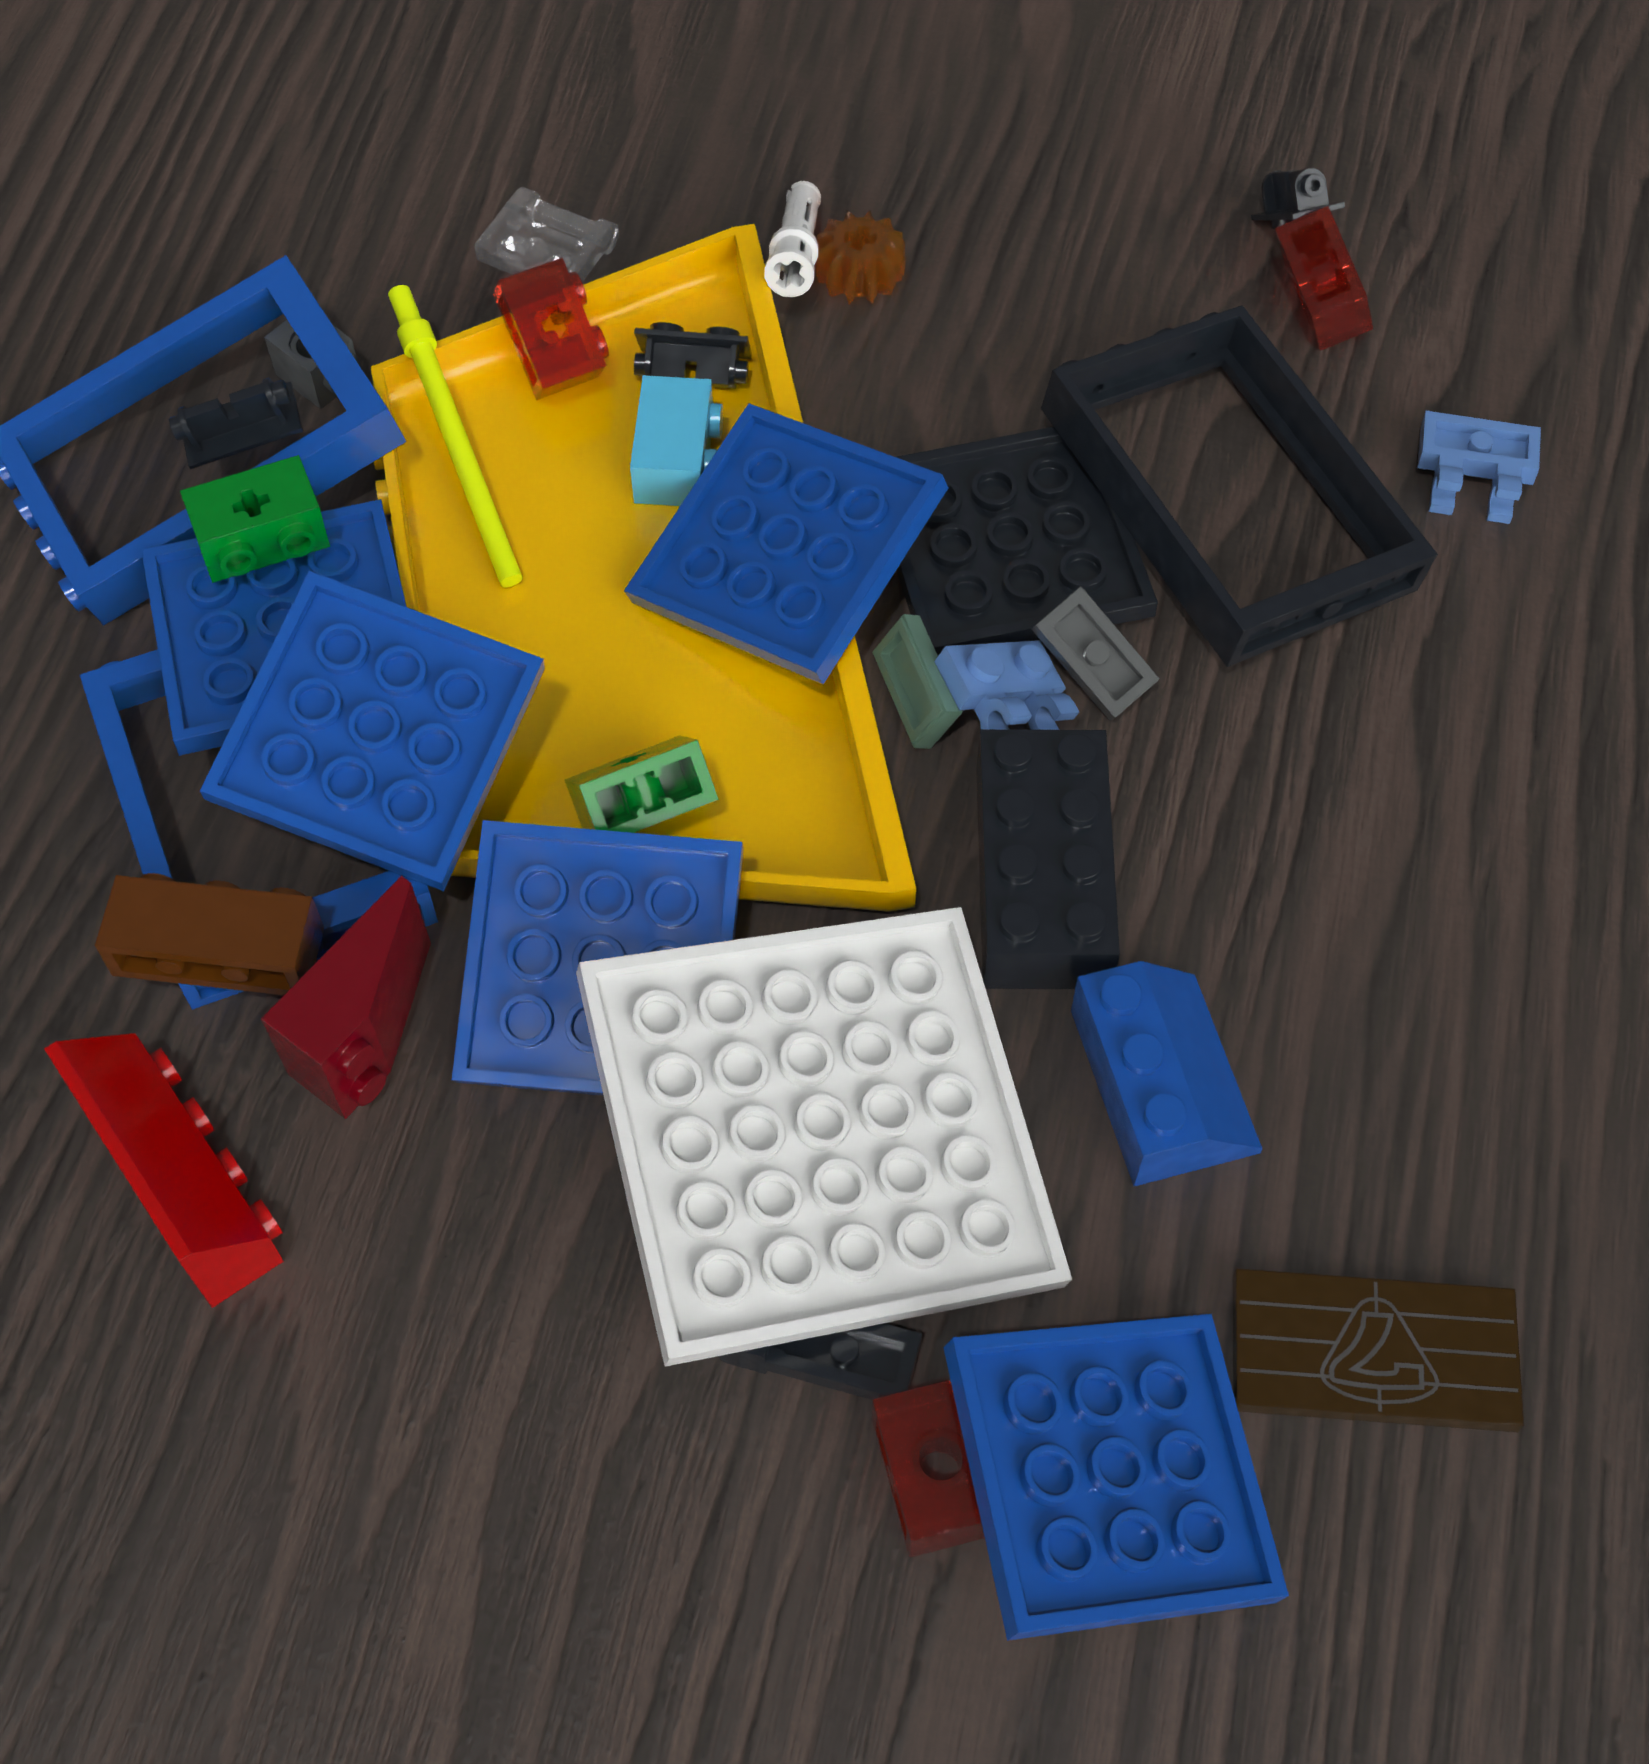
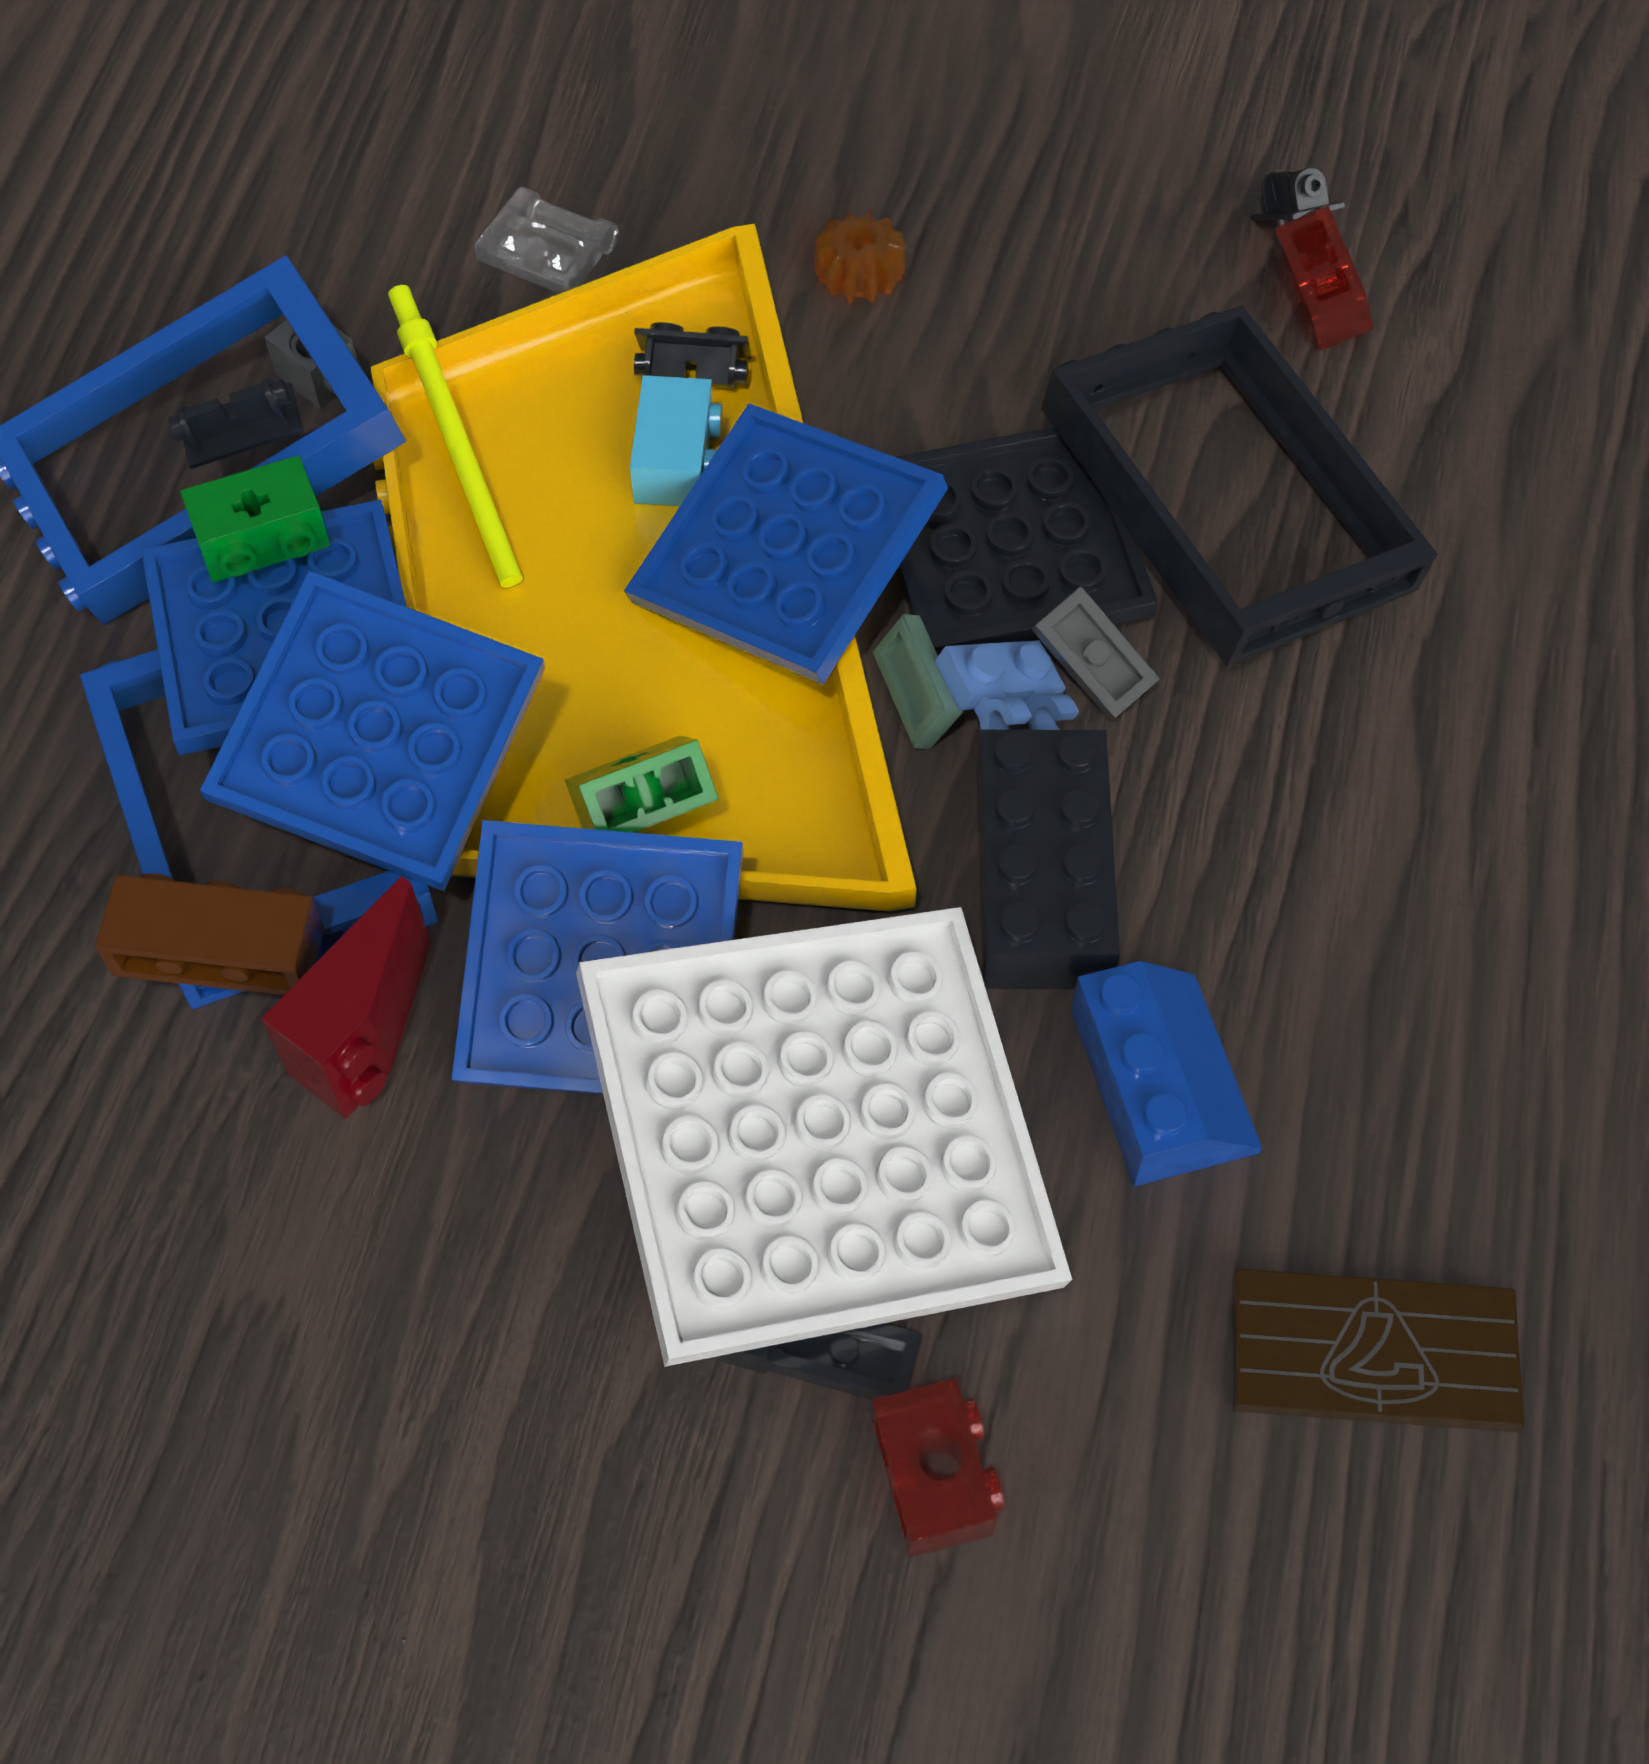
(169, 1162): red slope -> none
(525, 306): clear red brick -> none
(794, 244): white pin -> none
(1112, 1475): blue plate -> none
(1479, 449): medium blue plate -> none

